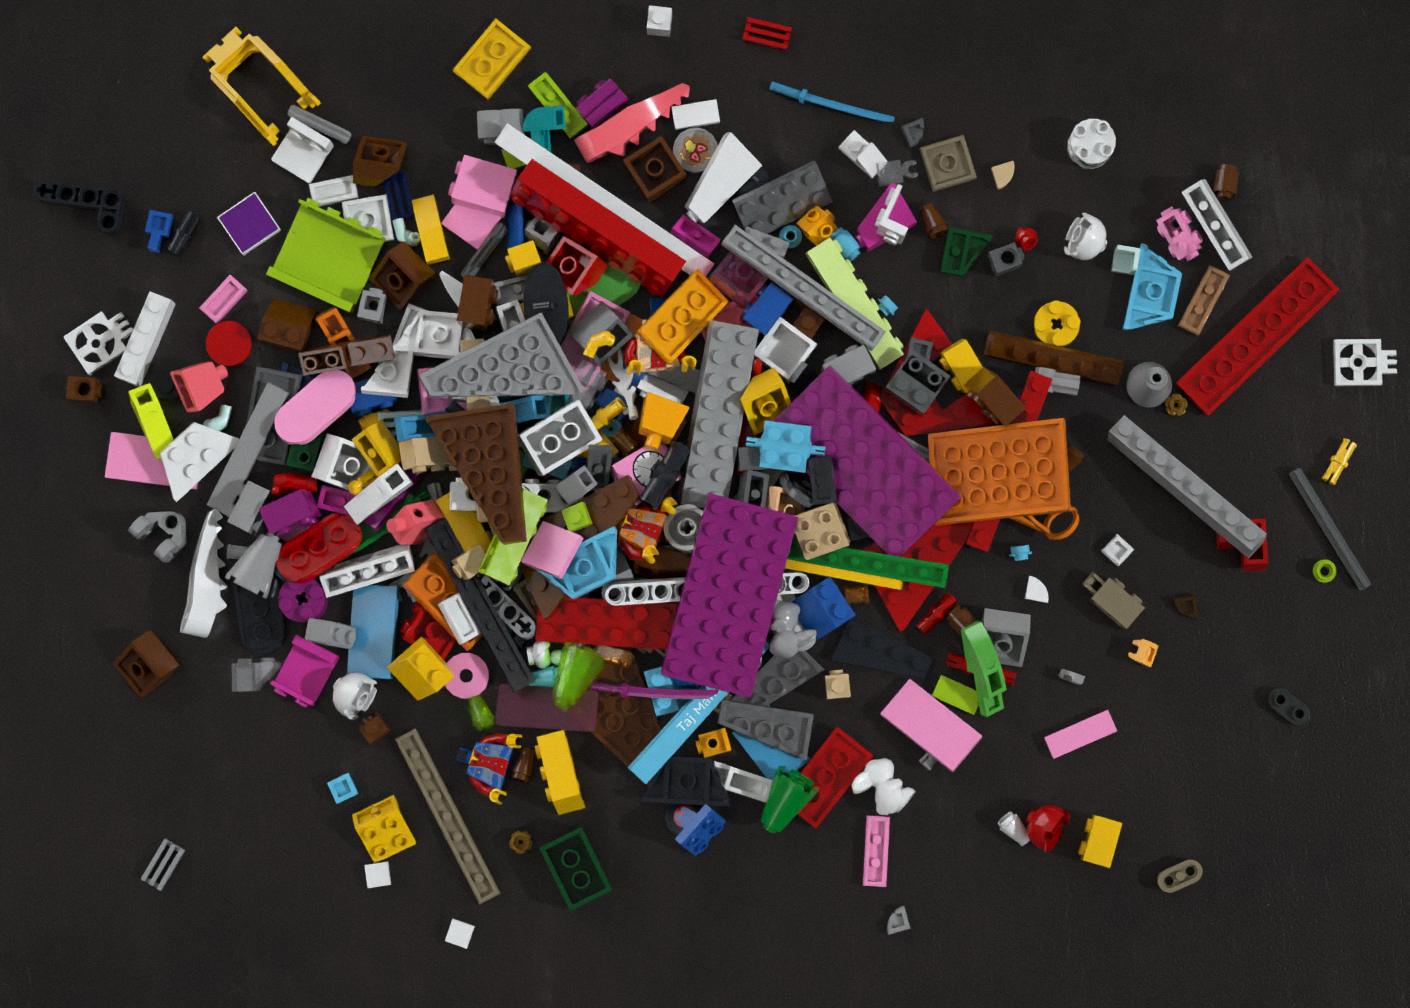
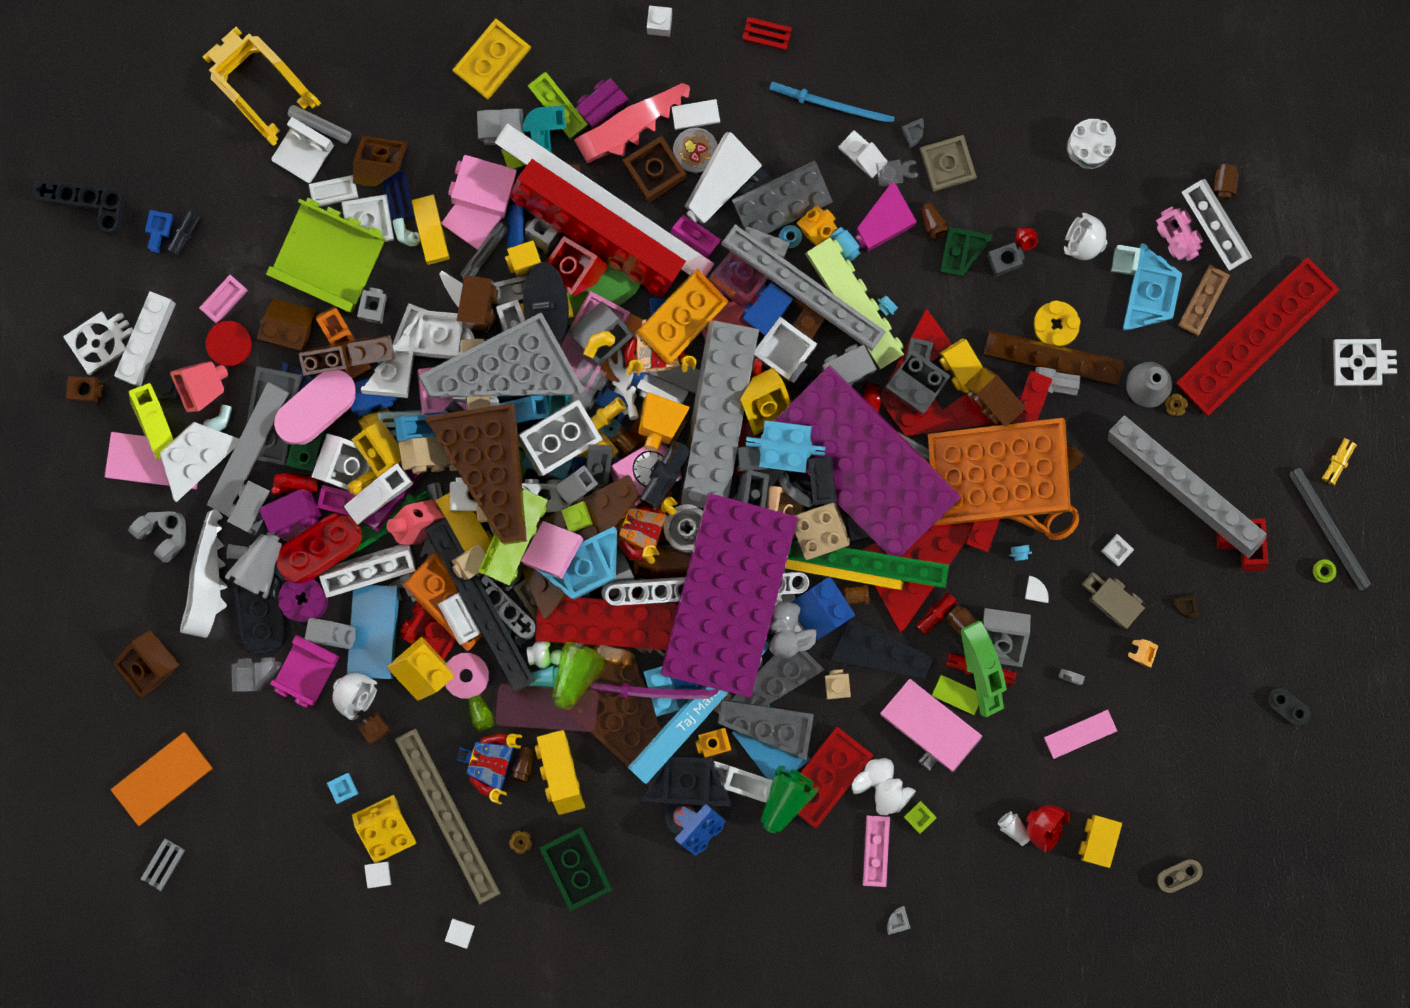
(161, 779): none -> orange tile
(249, 223): dark purple tile -> none
(401, 275): reddish brown slope -> none
(890, 230): white bracket -> none
(920, 817): none -> lime plate
(1003, 174): tan tile -> none

